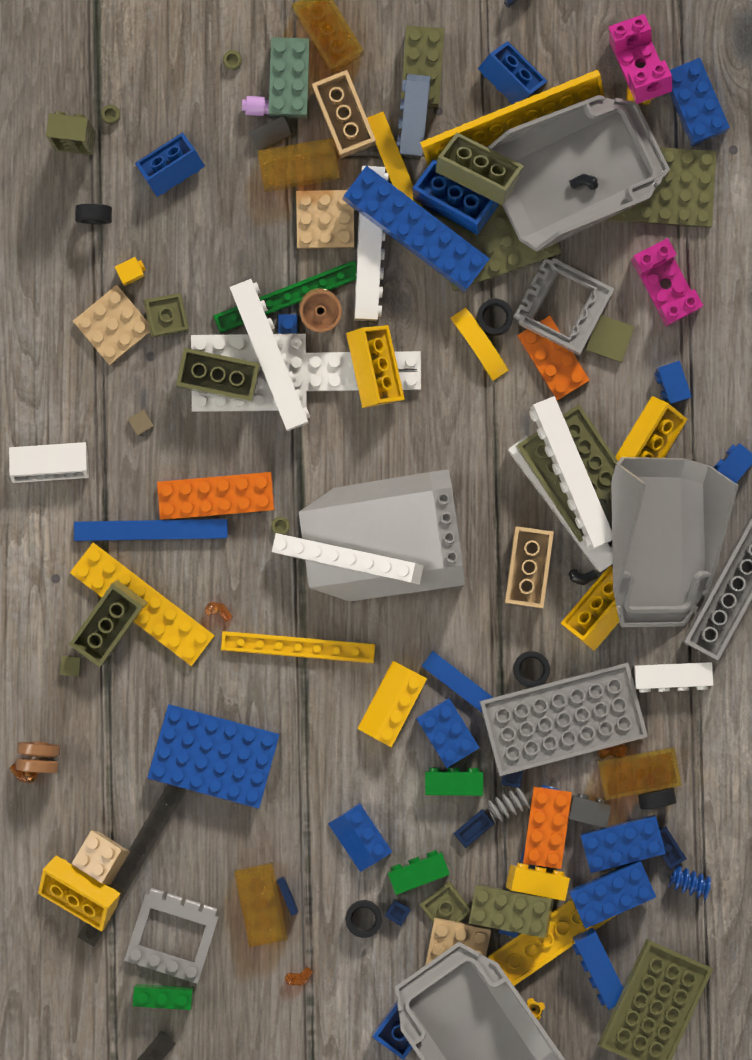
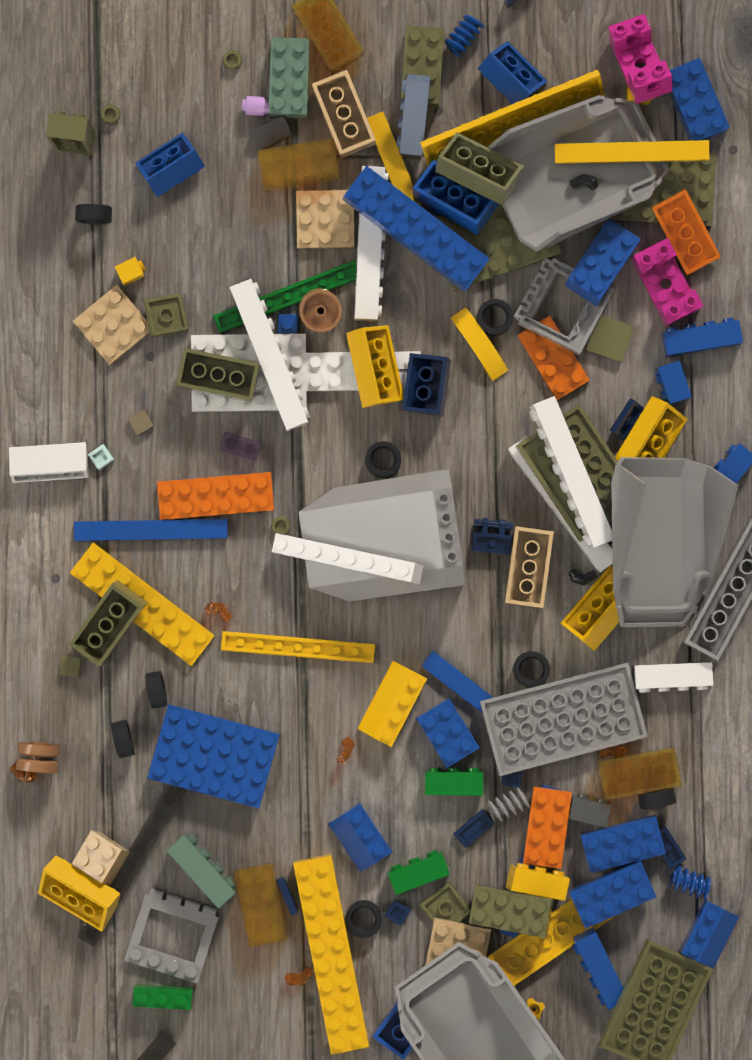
(101, 457): none -> light aqua tile
(122, 738): none -> black tyre
(156, 689): none -> black tyre
(202, 869): none -> sand green brick
(240, 446): none -> clear purple plate
(331, 954): none -> yellow brick
(346, 752): none -> clear orange arm
(379, 445): none -> black tyre
(426, 384): none -> dark blue slope
(463, 34): none -> blue piece
(492, 543): none -> dark blue plate
(602, 262): none -> blue brick
(627, 419): none -> dark blue plate
(632, 152): none -> yellow tile
(686, 231): none -> orange plate
(702, 338): none -> blue brick
(708, 934): none -> blue slope

